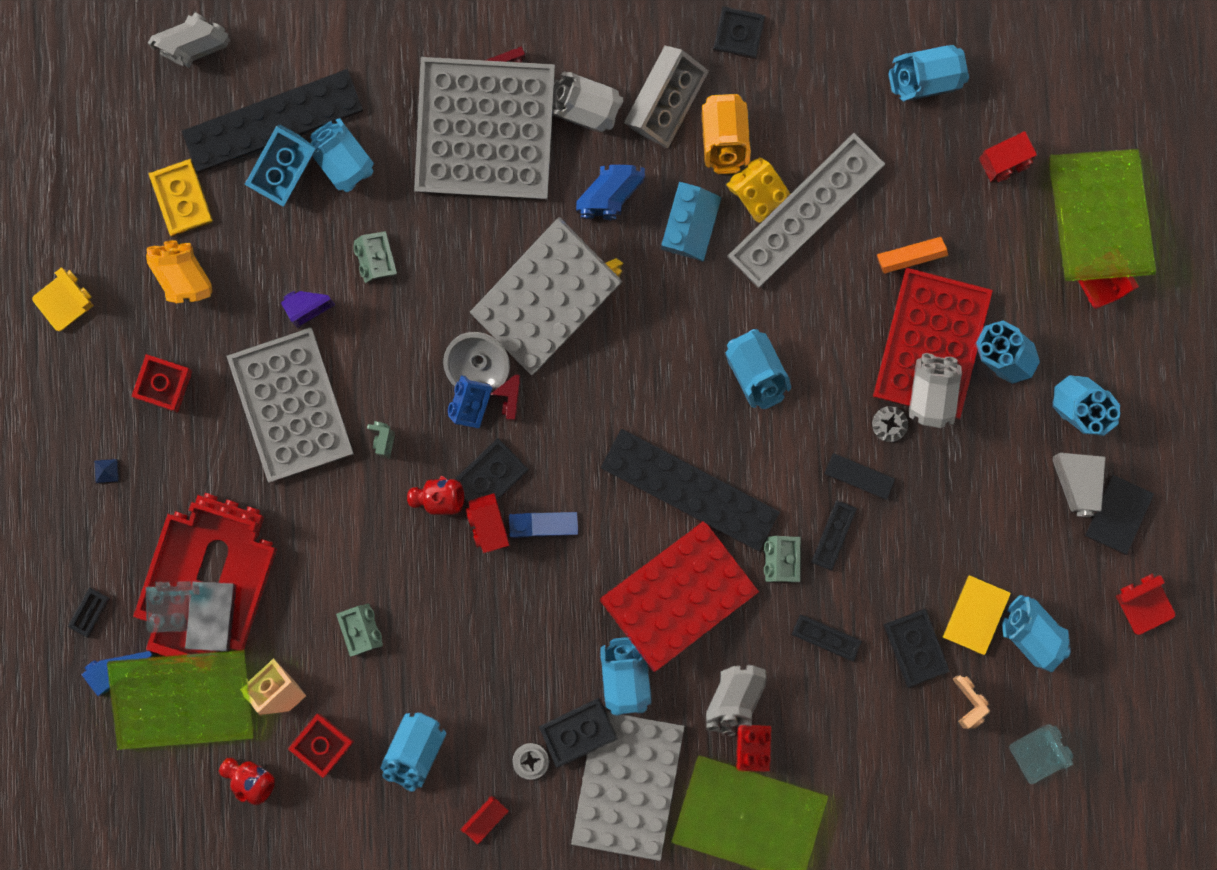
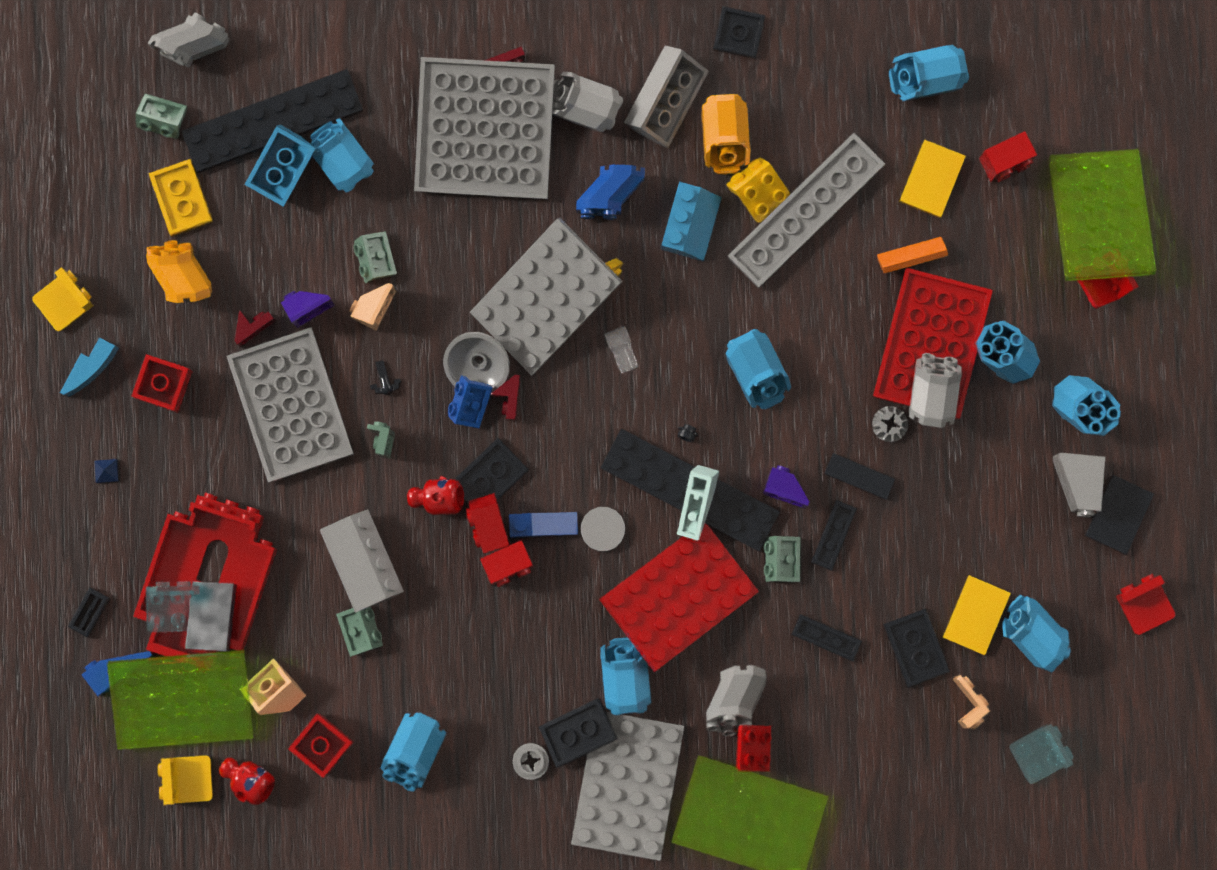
(90, 367): none -> dark azure slope
(160, 116): none -> sand green bracket
(185, 779): none -> yellow bracket
(247, 331): none -> dark red slope
(361, 560): none -> light grey slope
(372, 306): none -> light nougat slope
(386, 388): none -> black piece
(484, 819): red panel -> none
(507, 563): none -> red brick
(602, 529): none -> light grey tile
(620, 344): none -> clear piece
(687, 433): none -> black plate
(697, 501): none -> light aqua slope
(785, 487): none -> dark purple slope
(932, 178): none -> yellow tile

